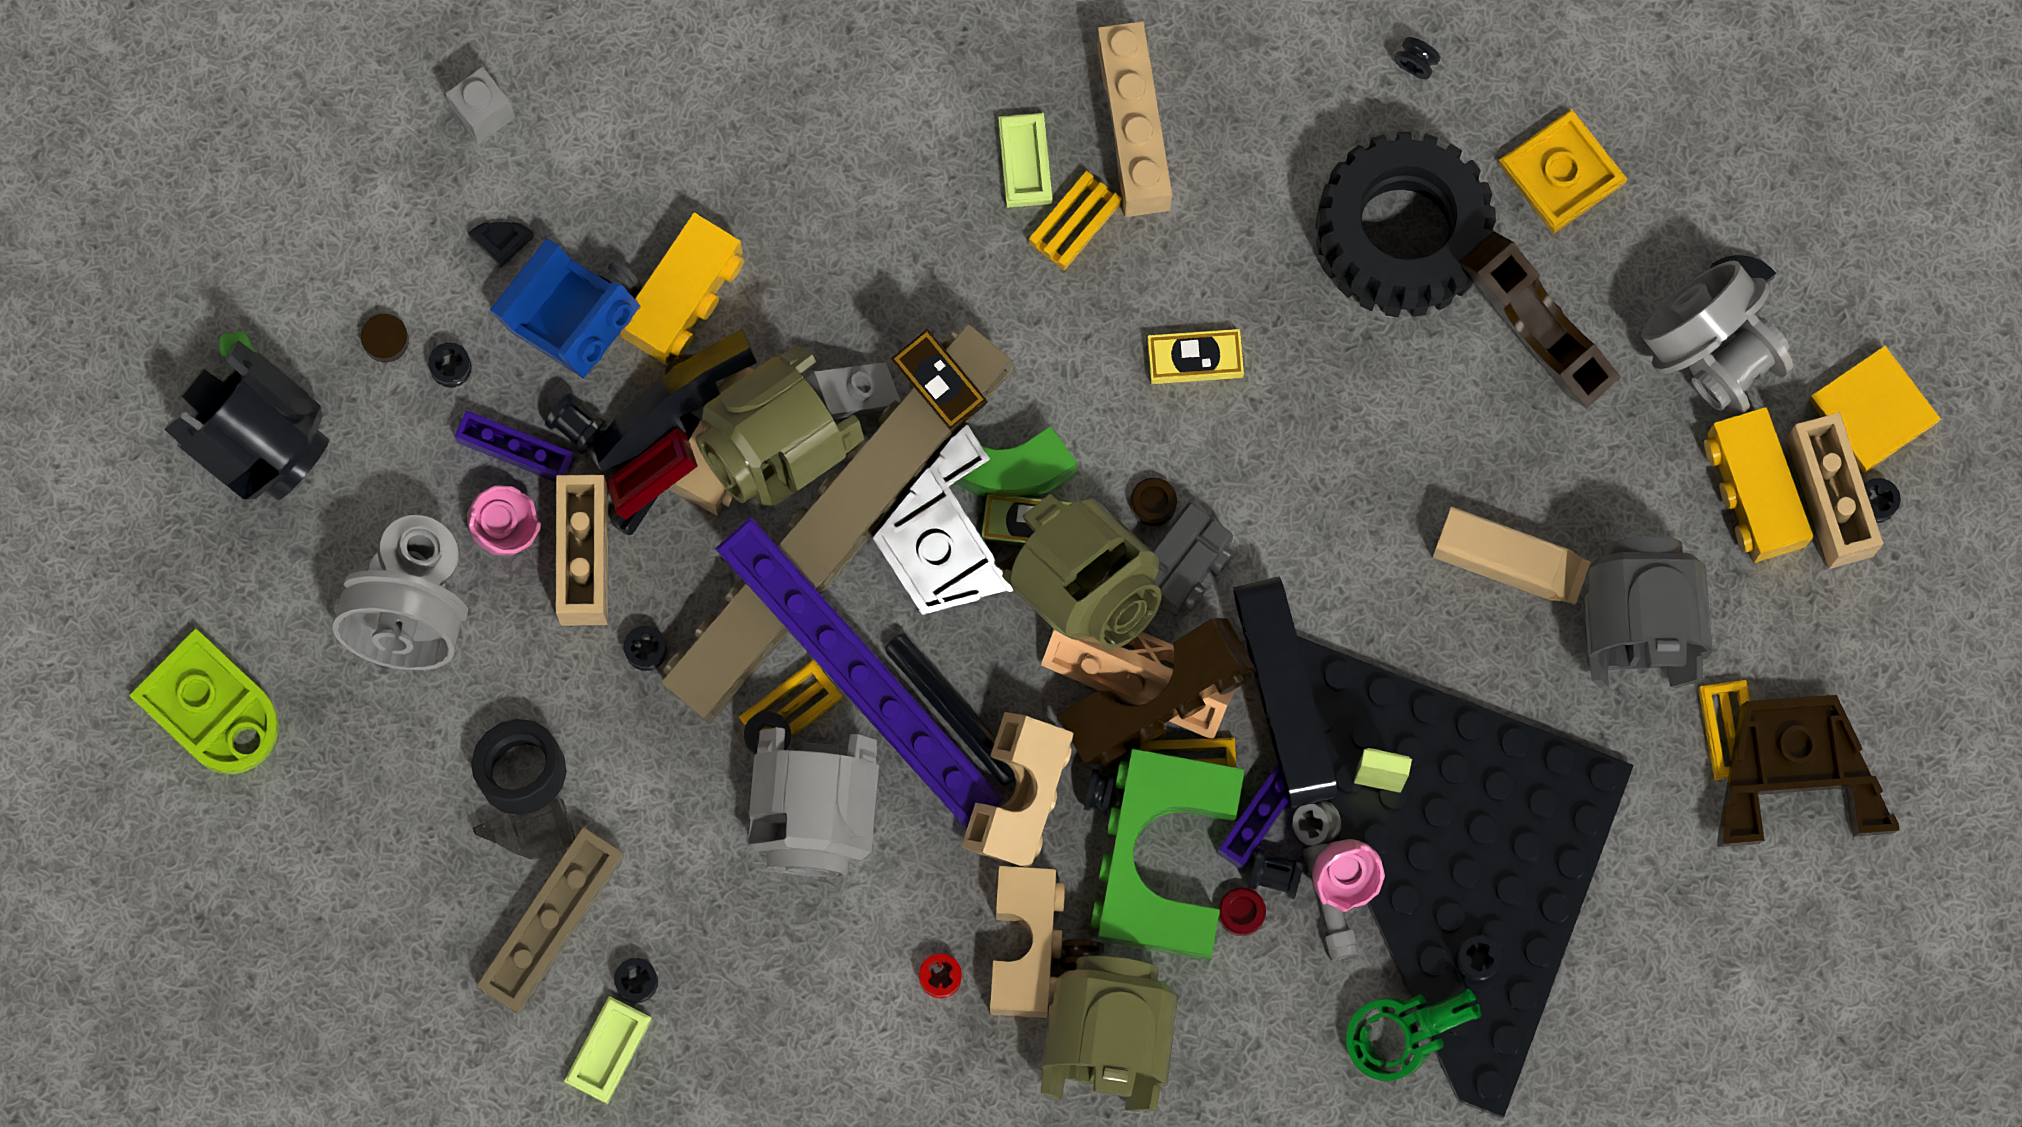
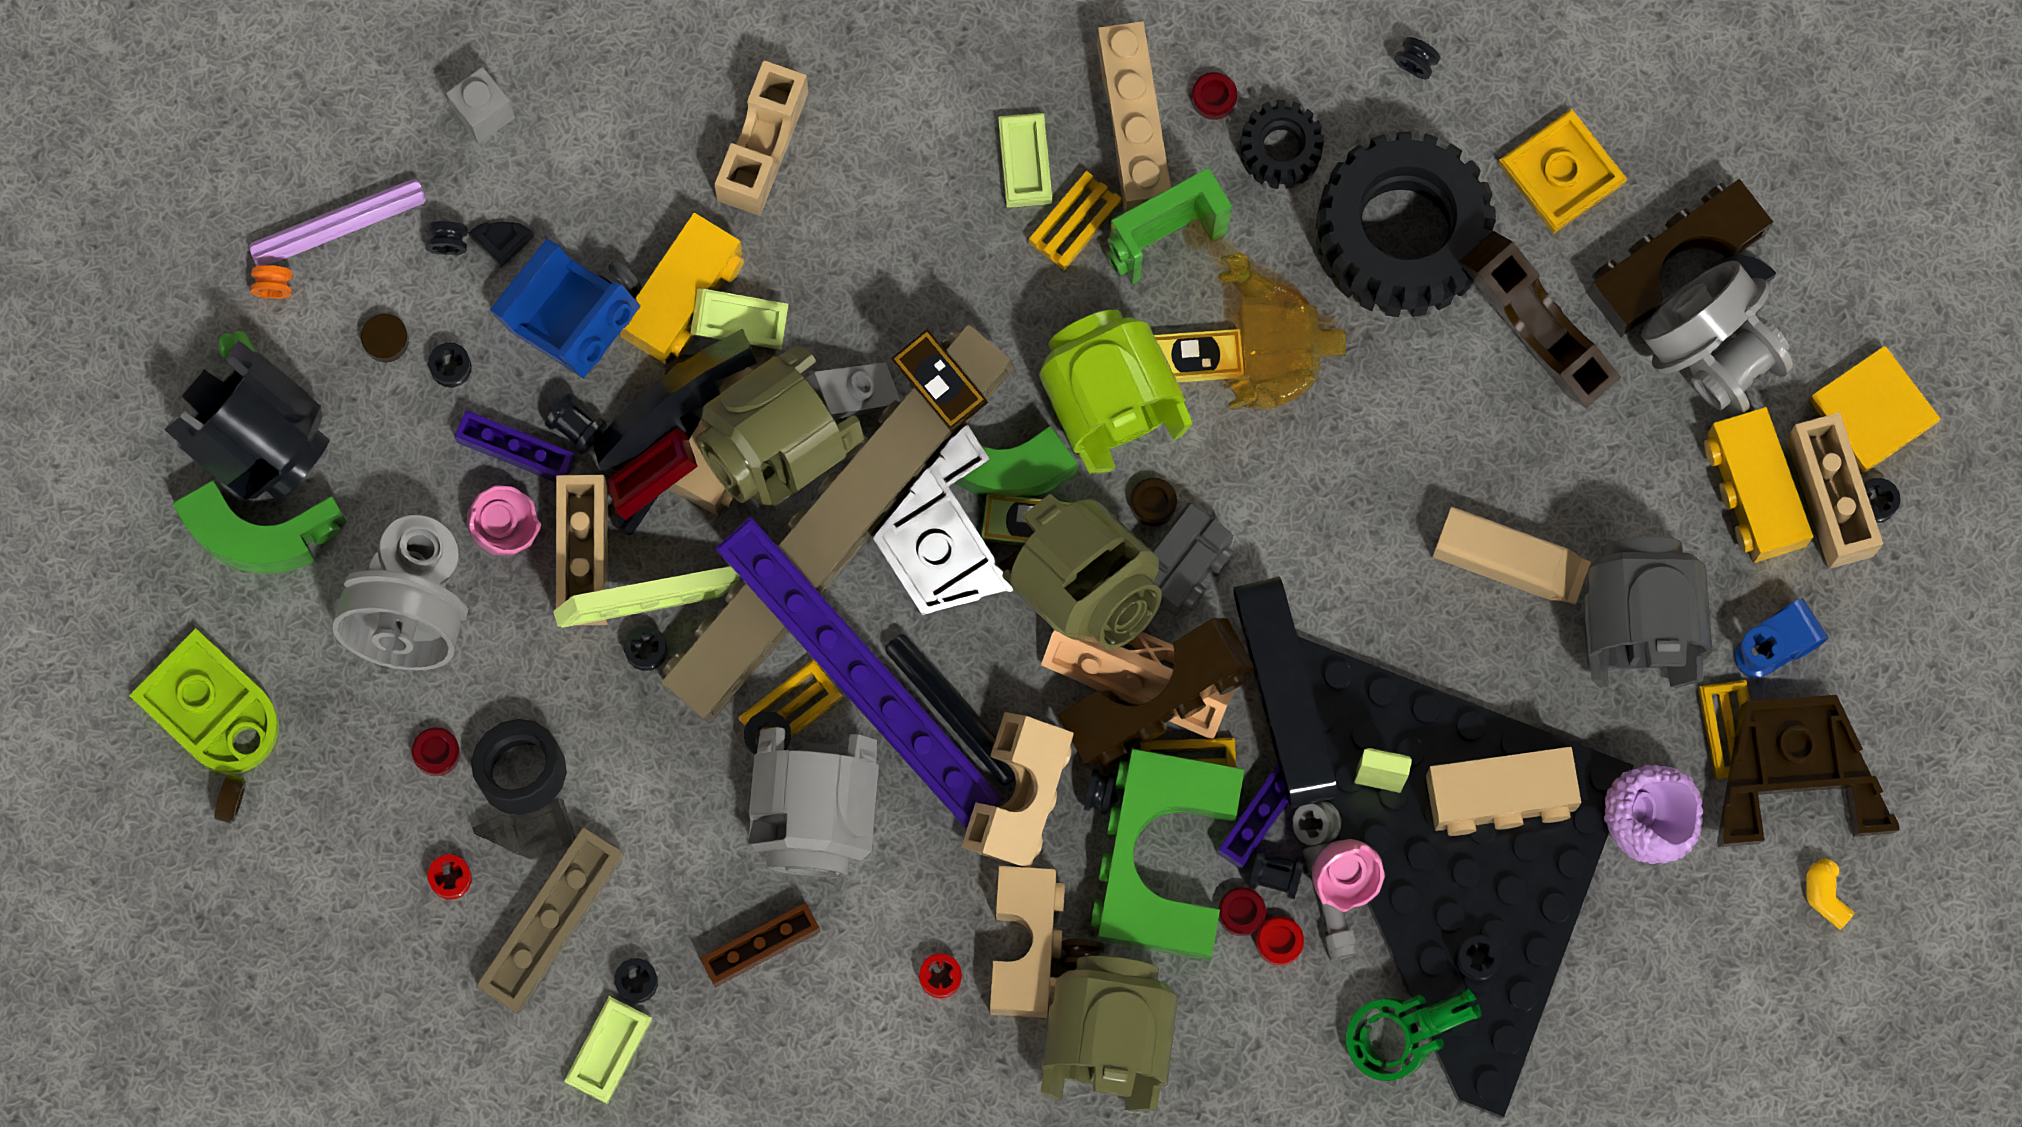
(230, 798): none -> dark brown tile
(254, 546): none -> bright green arch
(271, 282): none -> orange bush
(337, 222): none -> lavender axle
(436, 751): none -> dark red tile
(436, 870): none -> red bush
(446, 238): none -> black bush
(645, 596): none -> yellowish green tile
(724, 313): none -> yellowish green tile
(760, 944): none -> reddish brown piece
(768, 127): none -> tan arch
(1111, 386): none -> lime piece
(1190, 200): none -> bright green panel
(1214, 95): none -> dark red tile
(1277, 339): none -> clear yellow torso
(1280, 941): none -> red tile
(1281, 118): none -> black tyre
(1503, 790): none -> tan brick
(1654, 813): none -> lavender hair
(1723, 224): none -> dark brown arch
(1784, 635): none -> blue piece
(1822, 892): none -> yellow arm

